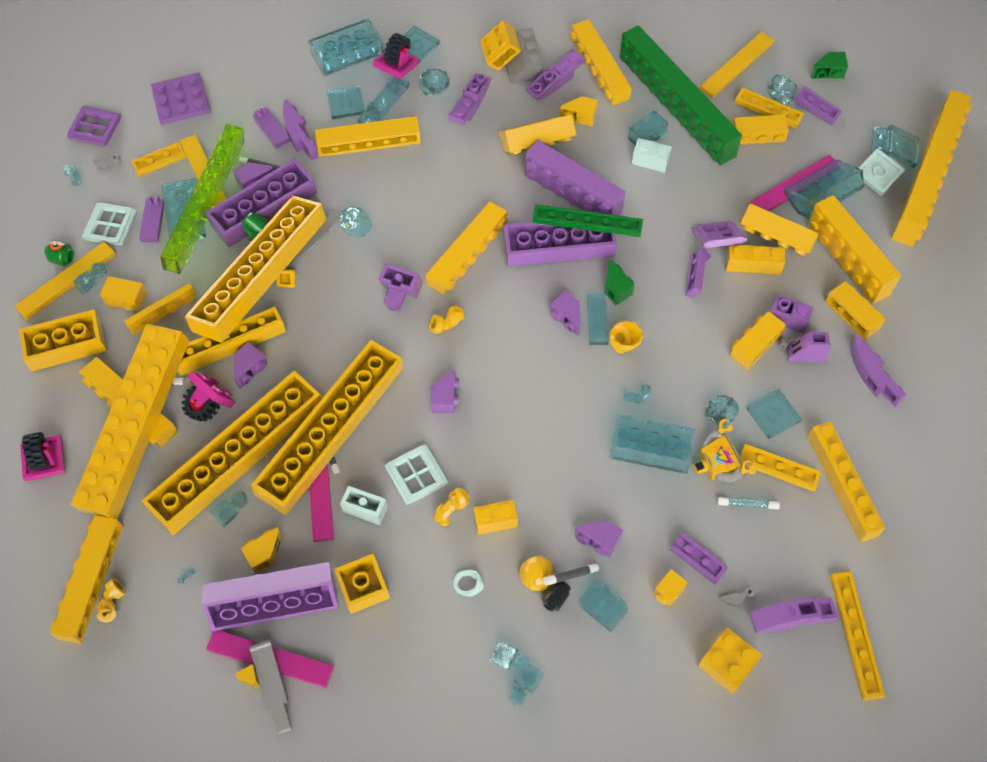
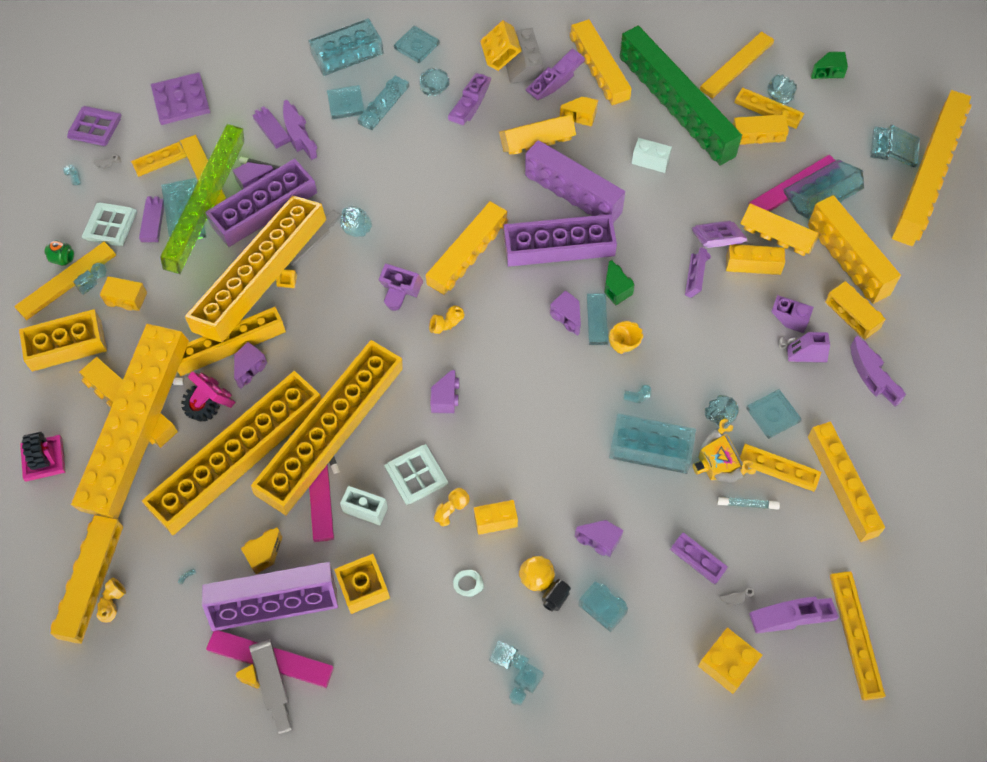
(161, 308): yellow plate -> none
(225, 512): clear light blue plate -> none
(254, 224): green piece -> none
(367, 136): yellow brick -> none
(396, 57): plate -> none
(570, 574): dark grey bar -> none
(587, 220): green tile -> none
(649, 128): clear light blue brick -> none
(670, 588): yellow brick -> none
(757, 339): yellow brick -> none
(817, 105): medium lavender hinge -> none
(880, 171): light aqua plate -> none

